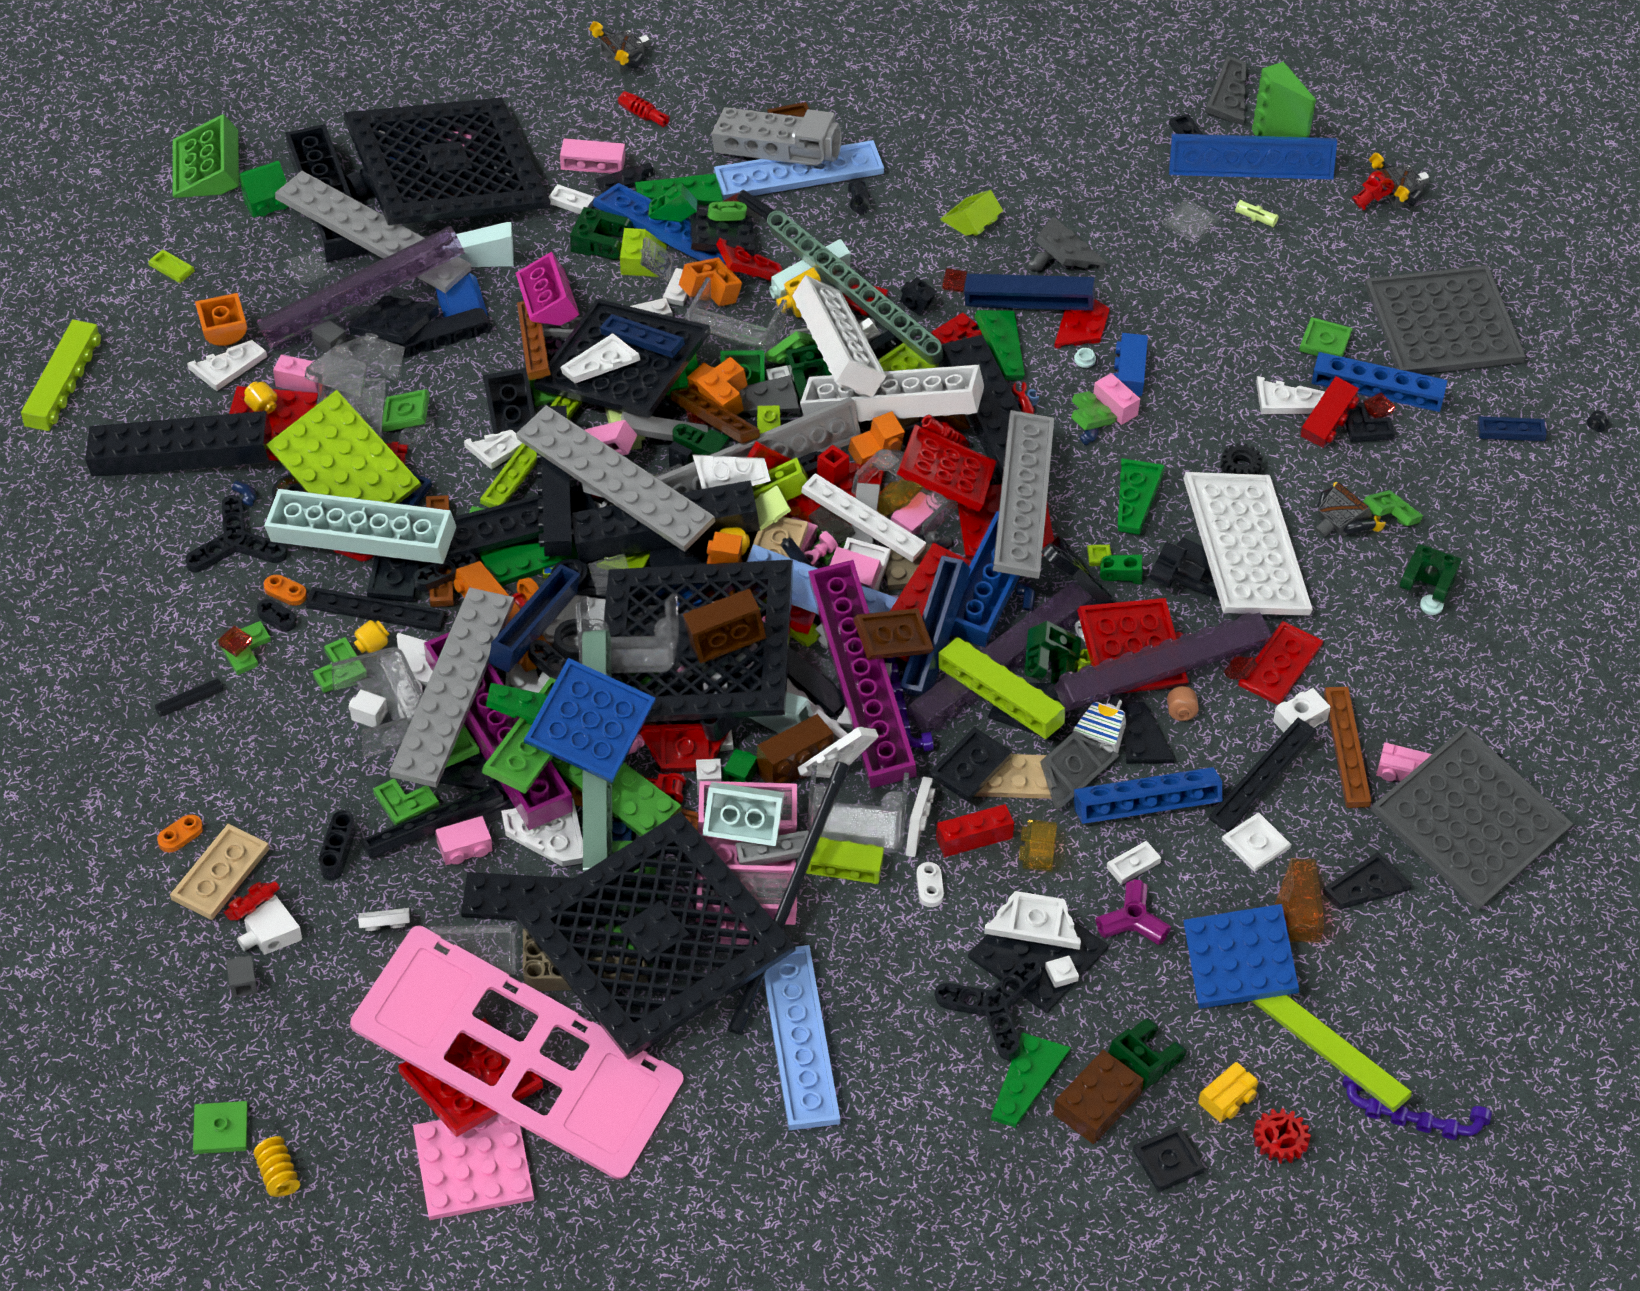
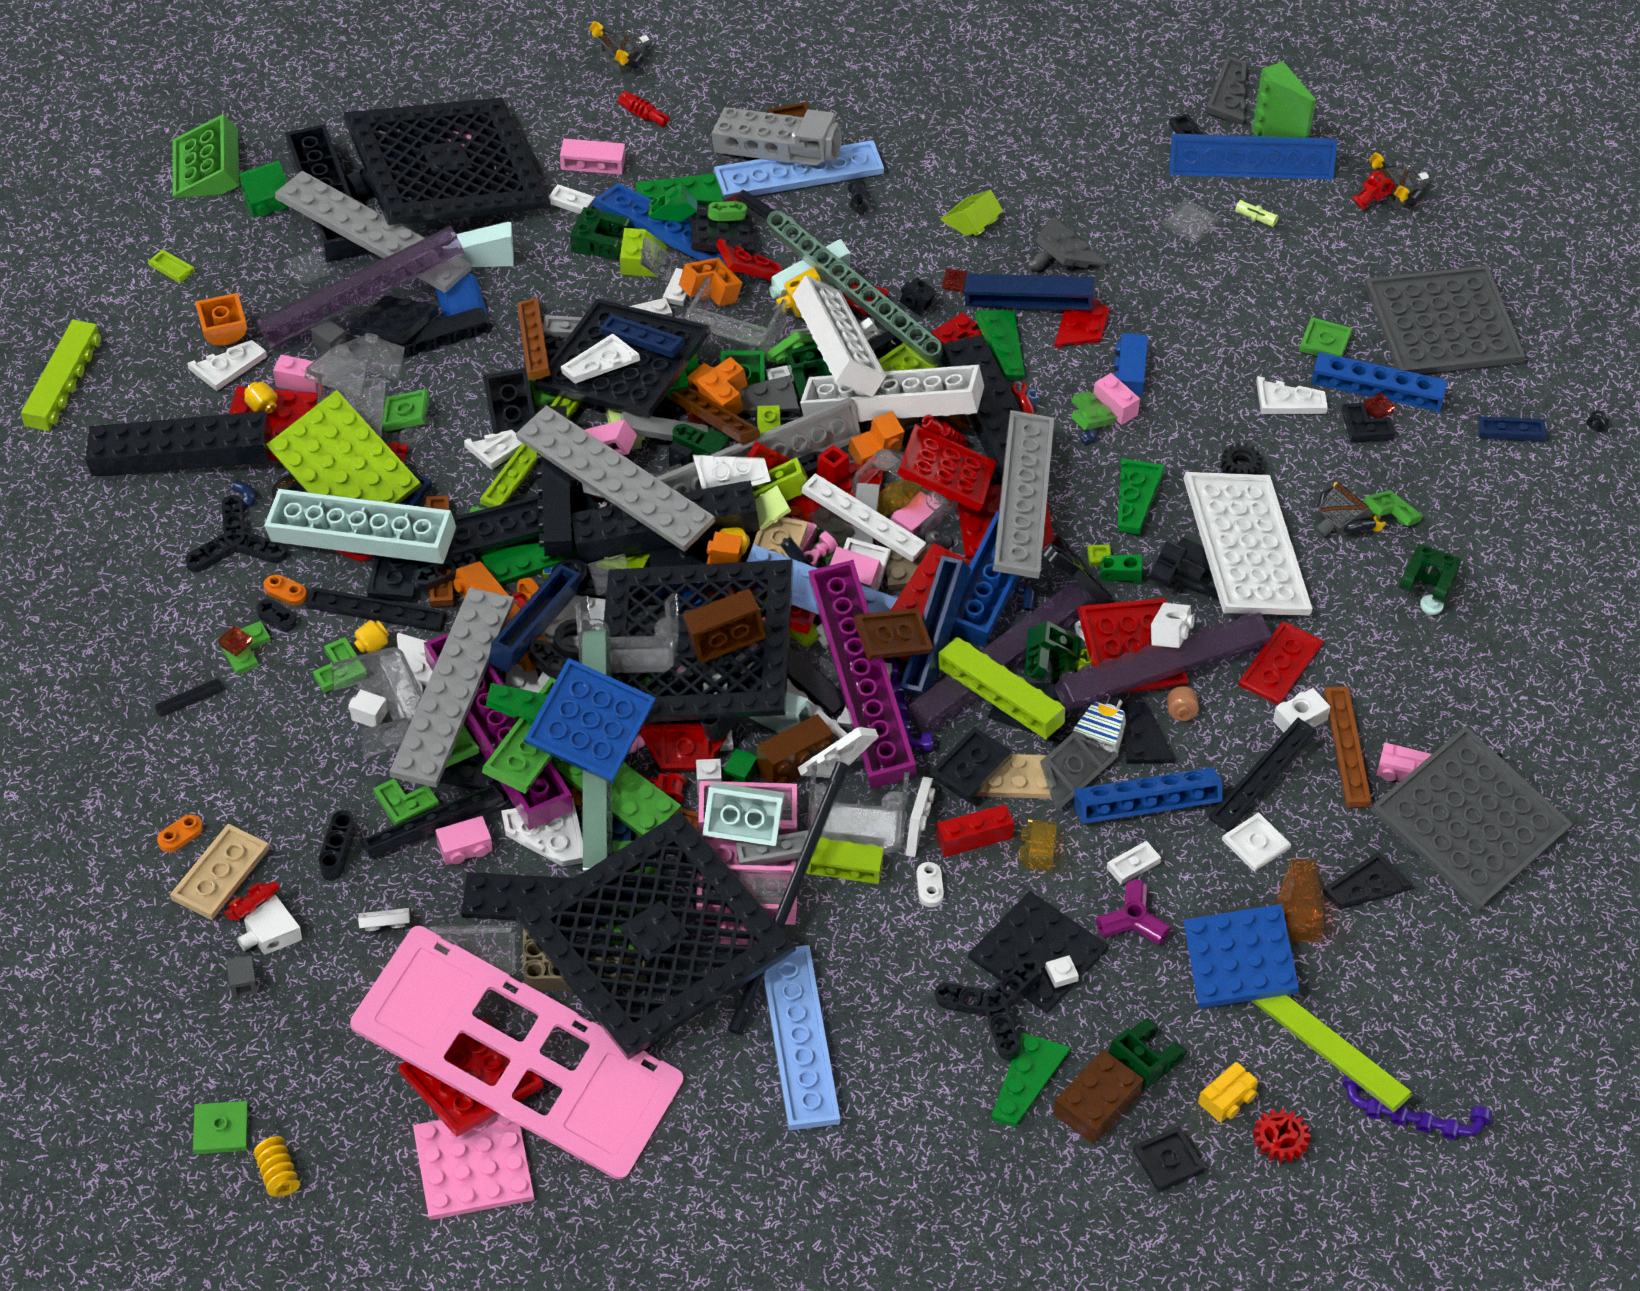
(547, 291): dark pink slope -> none
(625, 177): black hinge -> none
(1035, 920): white wing -> none
(1085, 358): light aqua plate -> none
(1171, 625): none -> white brick
(1240, 667): clear red plate -> none
(1330, 412): red brick -> none

